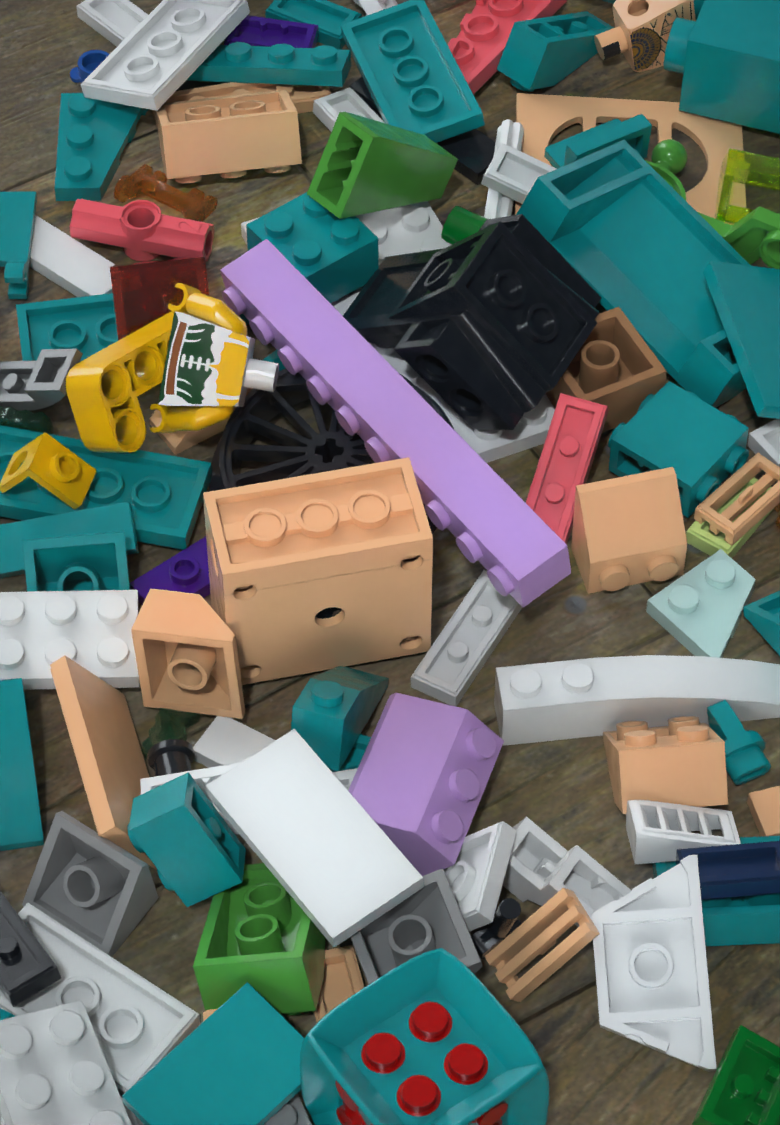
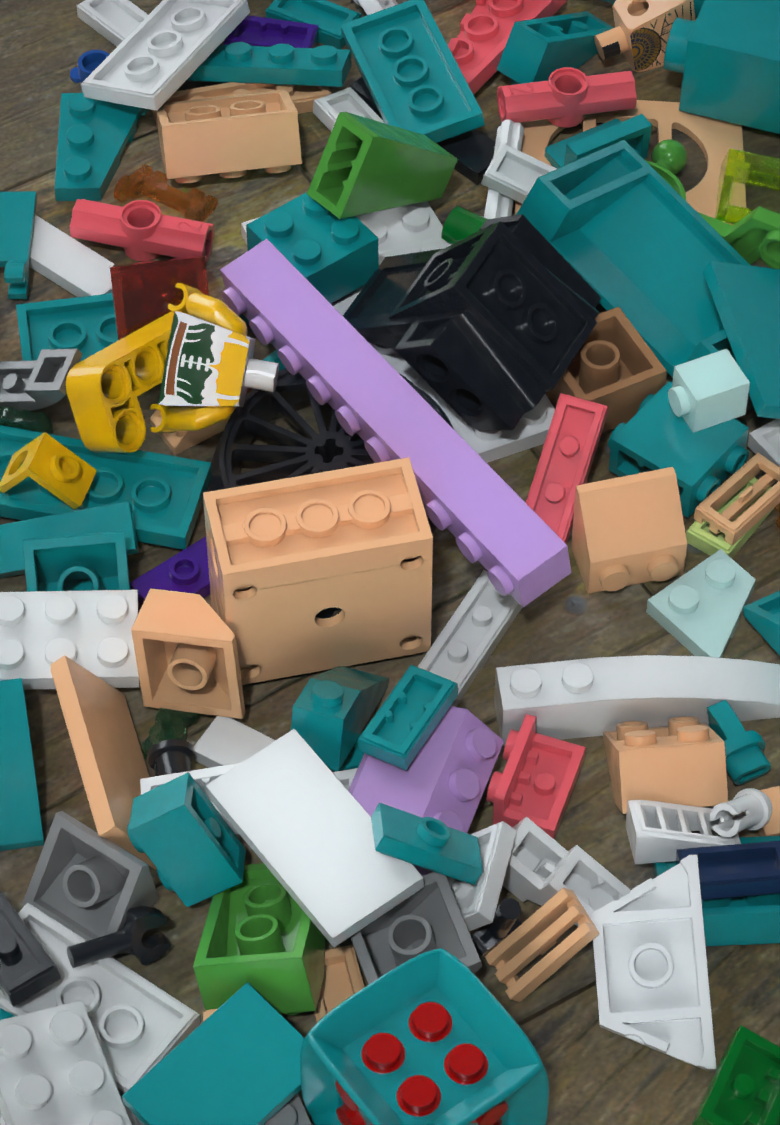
(127, 940): none -> black bar
(408, 717): none -> teal plate
(426, 843): none -> teal plate
(535, 778): none -> coral bracket
(567, 97): none -> coral piece
(709, 390): none -> light aqua brick
(747, 810): none -> white pin

